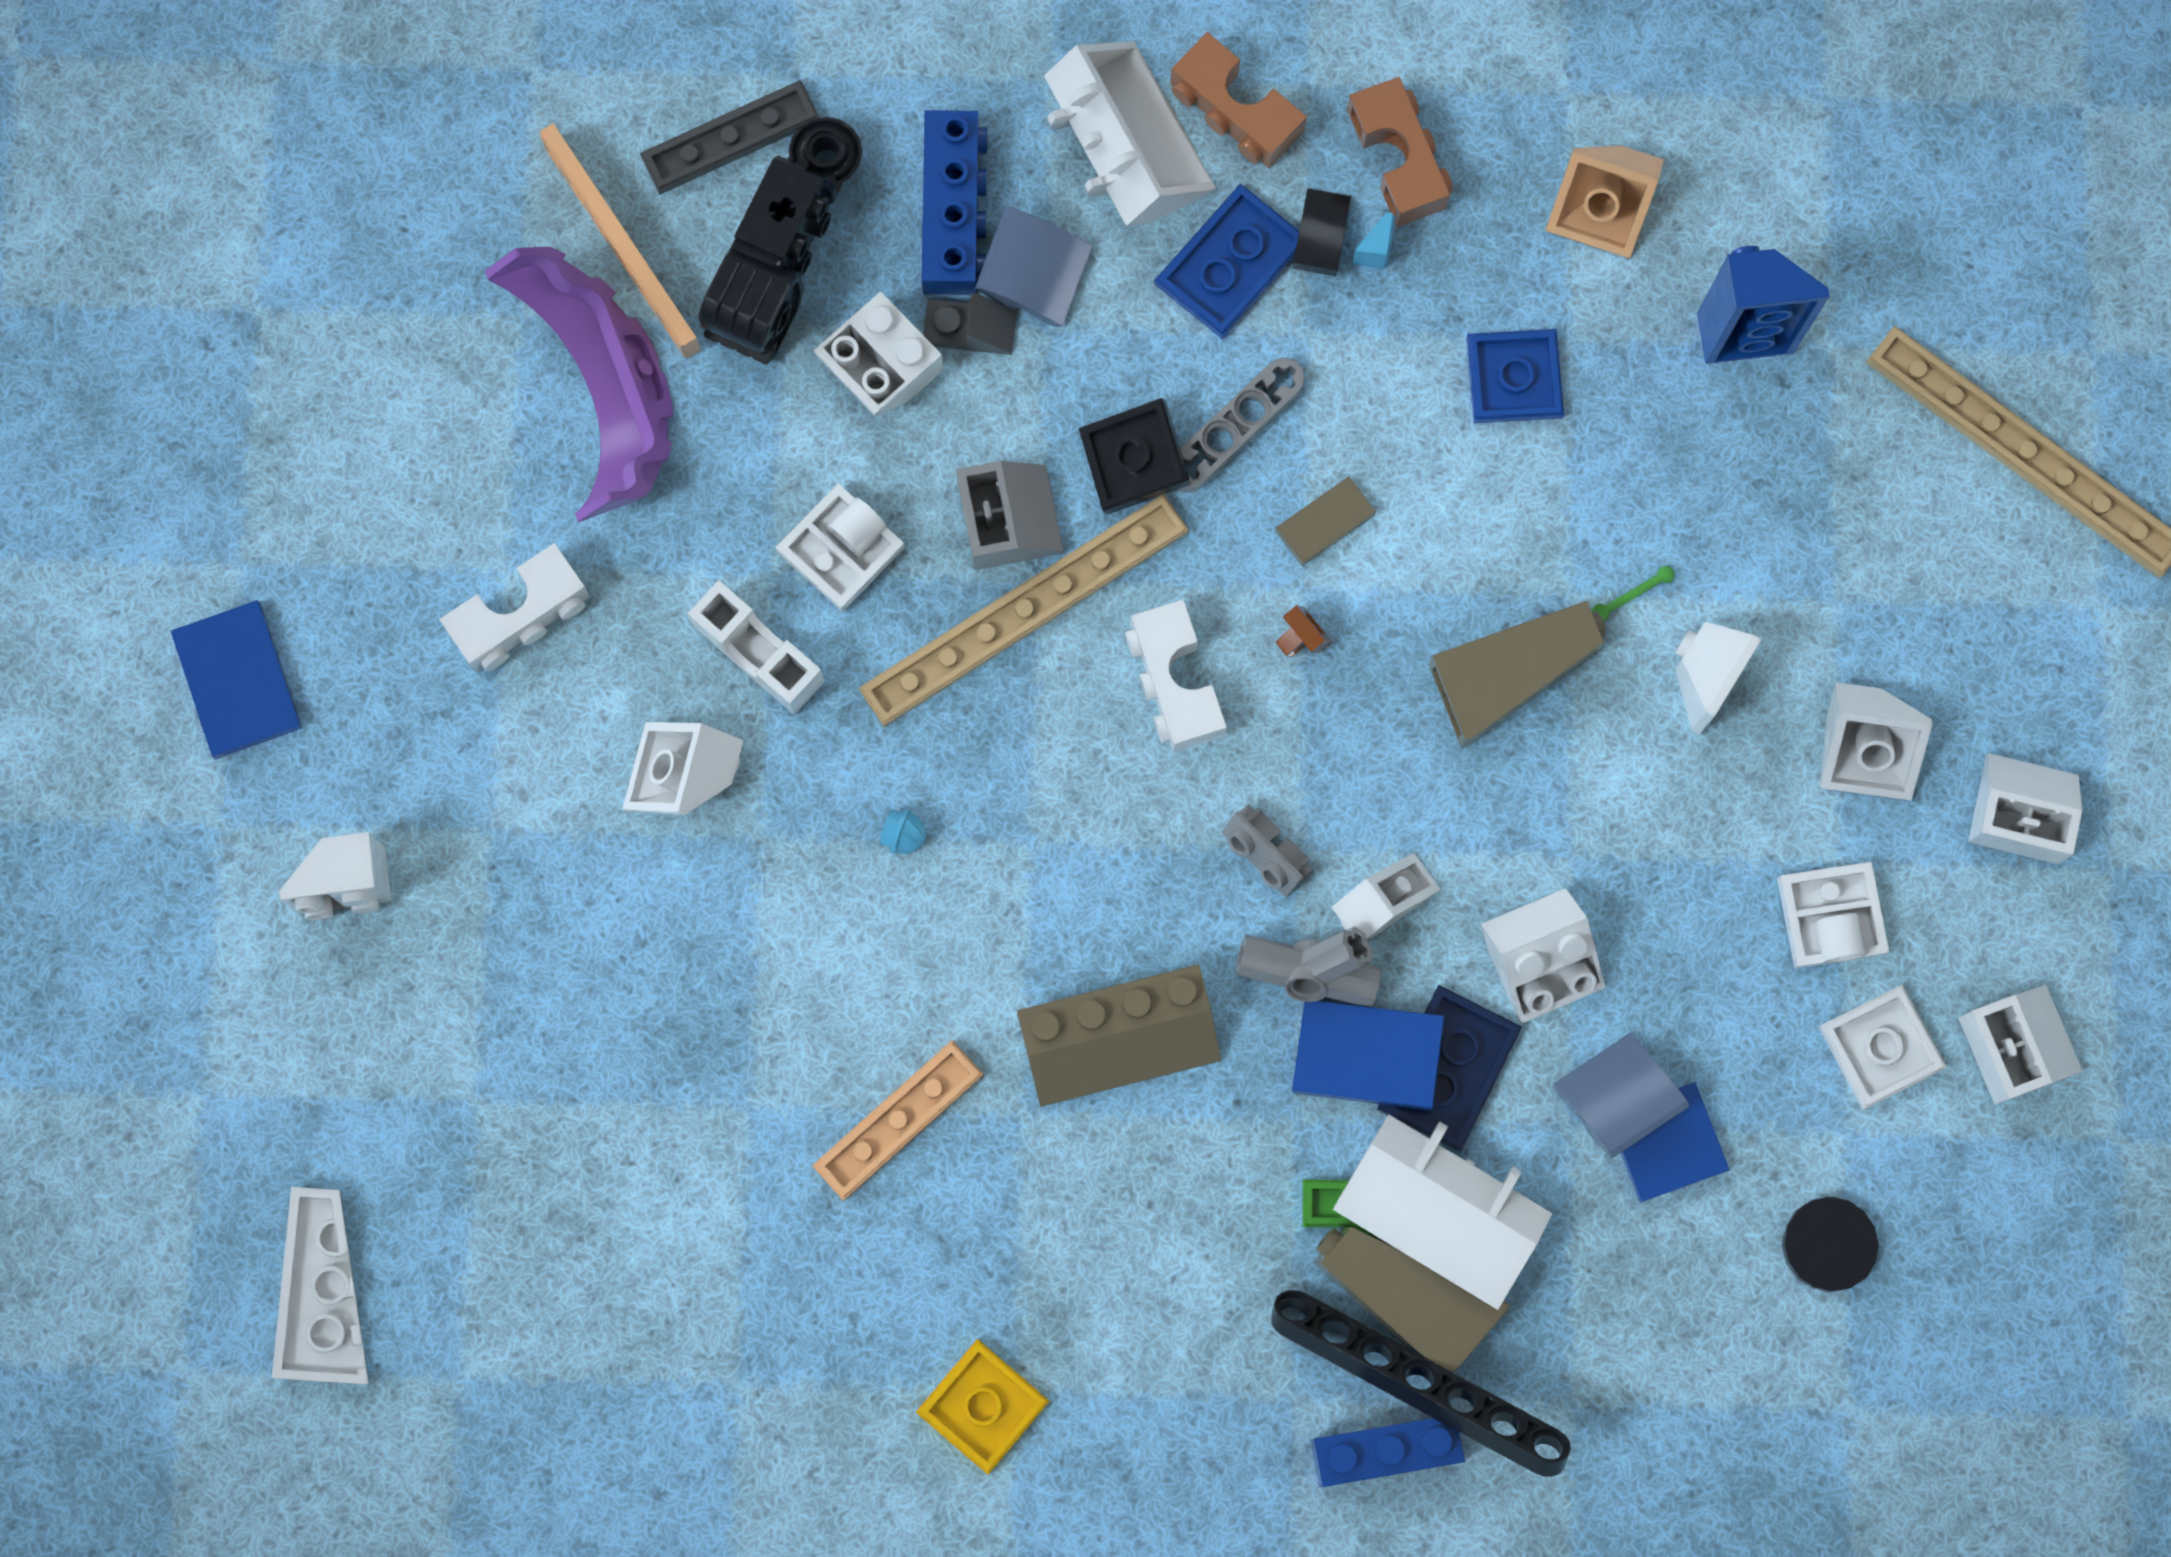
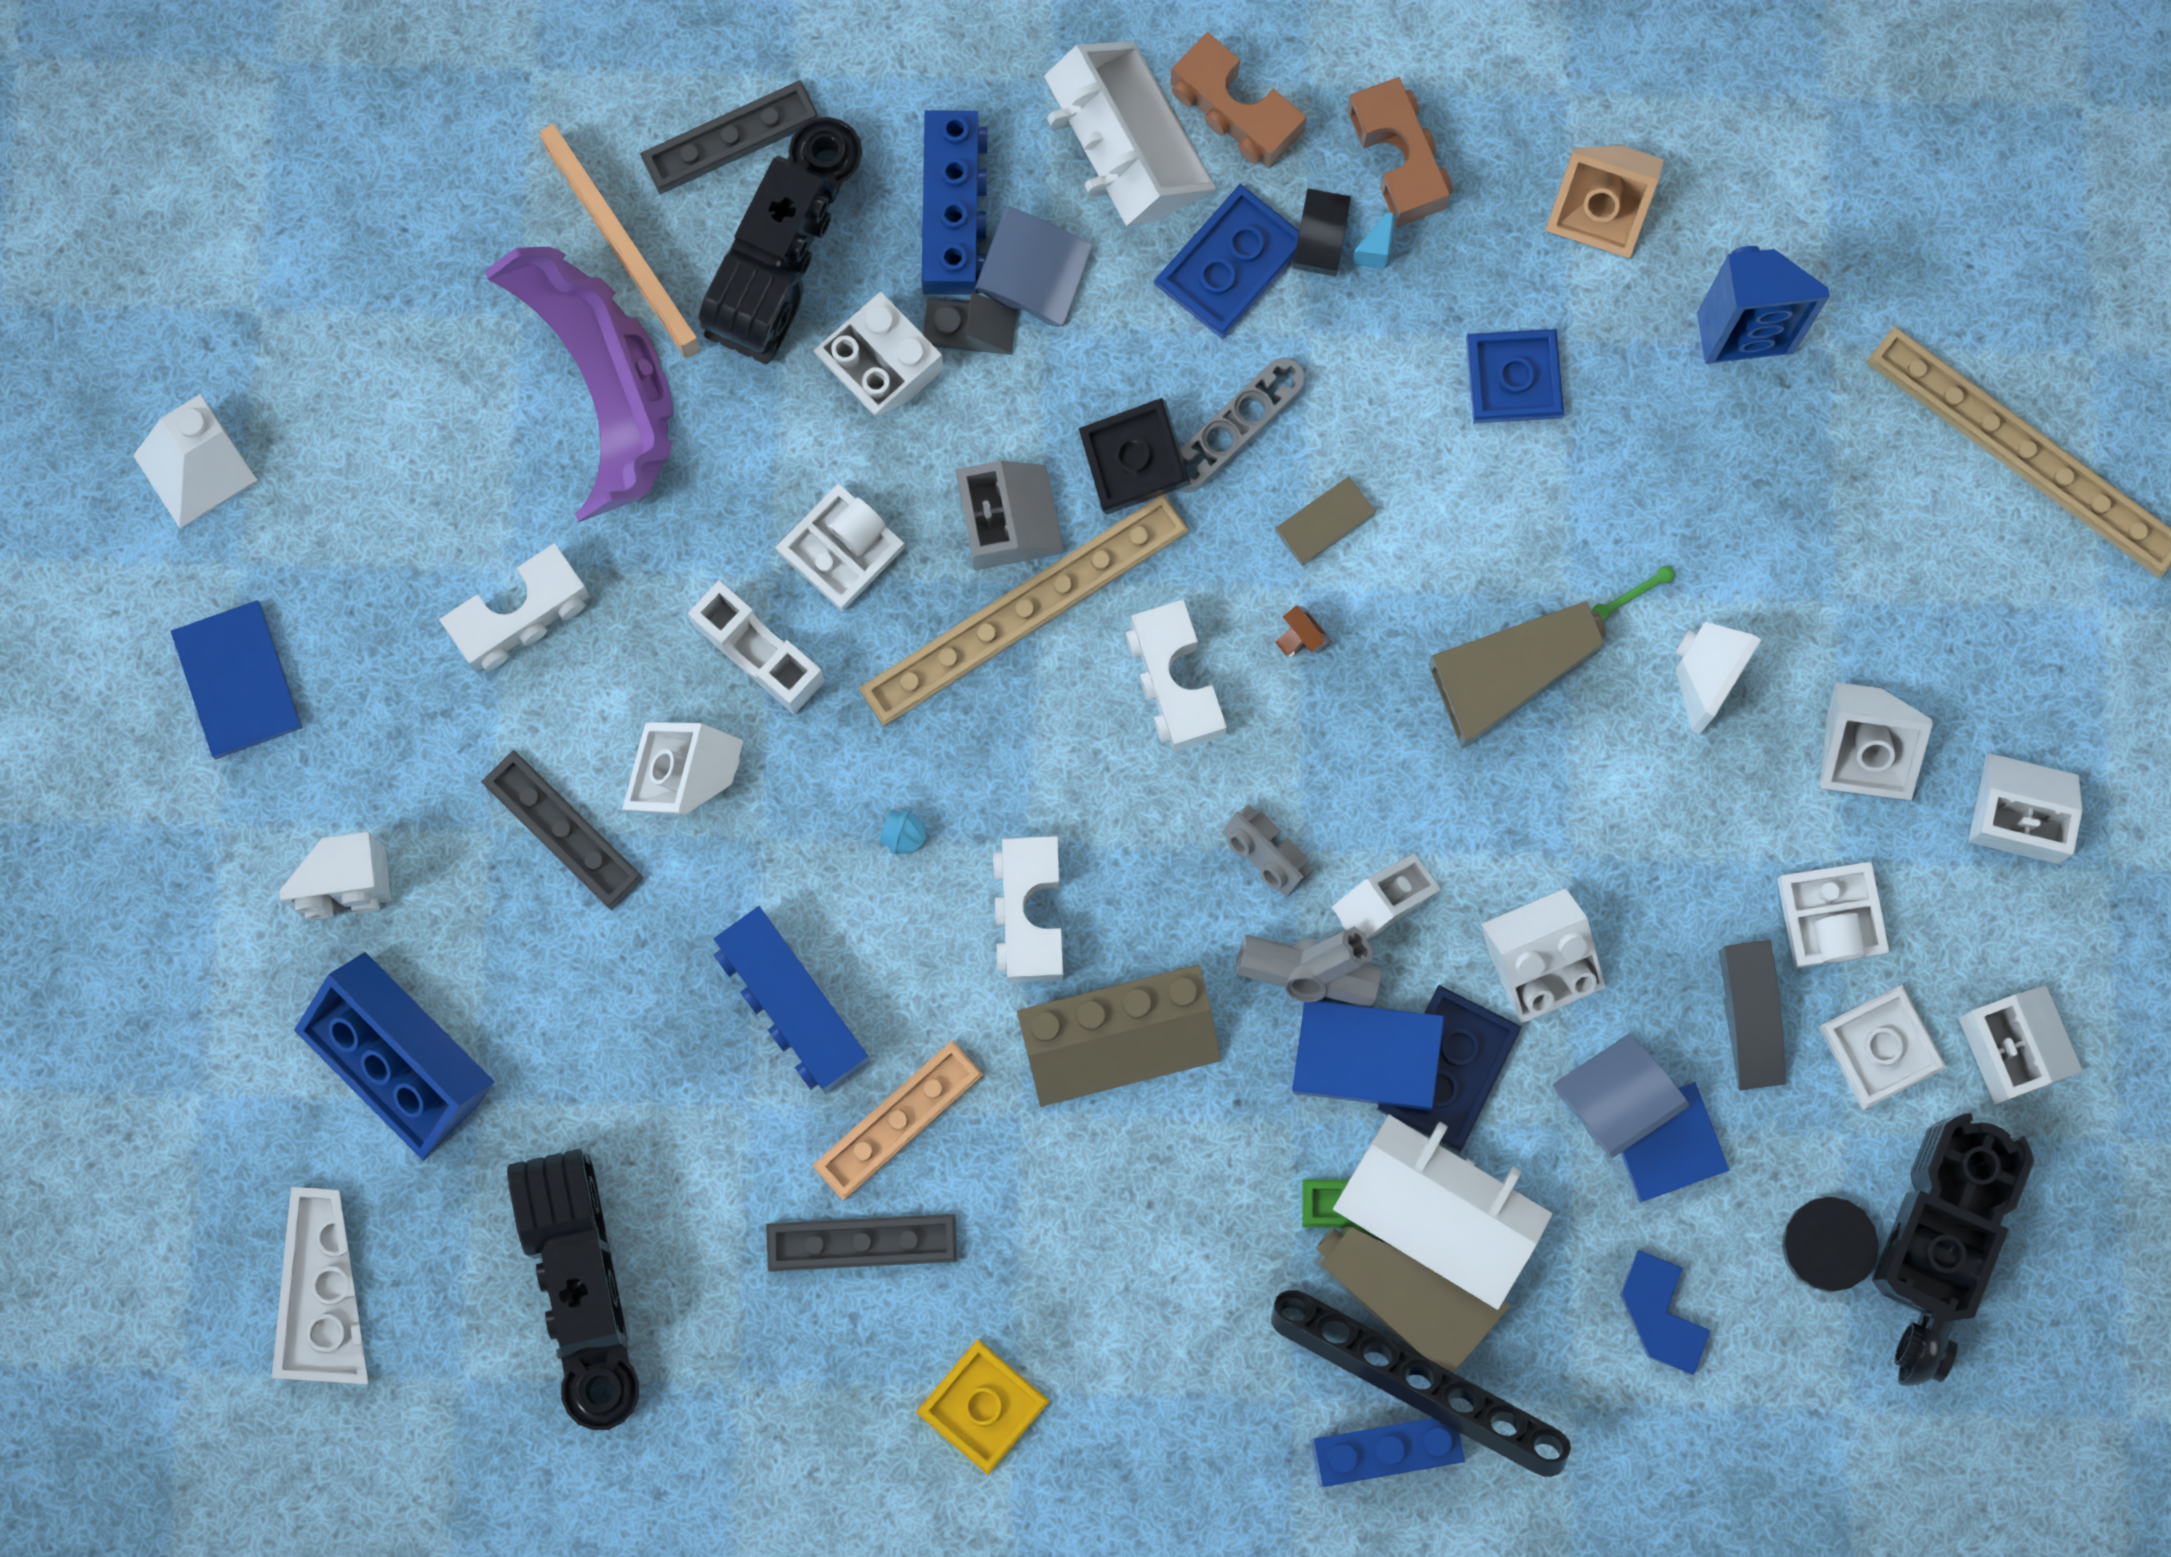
(193, 462): none -> white slope
(393, 1054): none -> blue slope
(562, 829): none -> dark grey tile
(564, 1224): none -> black brick
(791, 1000): none -> blue brick
(861, 1242): none -> dark grey tile
(1029, 951): none -> white arch
(1647, 1298): none -> blue tile
(1753, 1014): none -> dark grey slope
(1949, 1236): none -> black brick

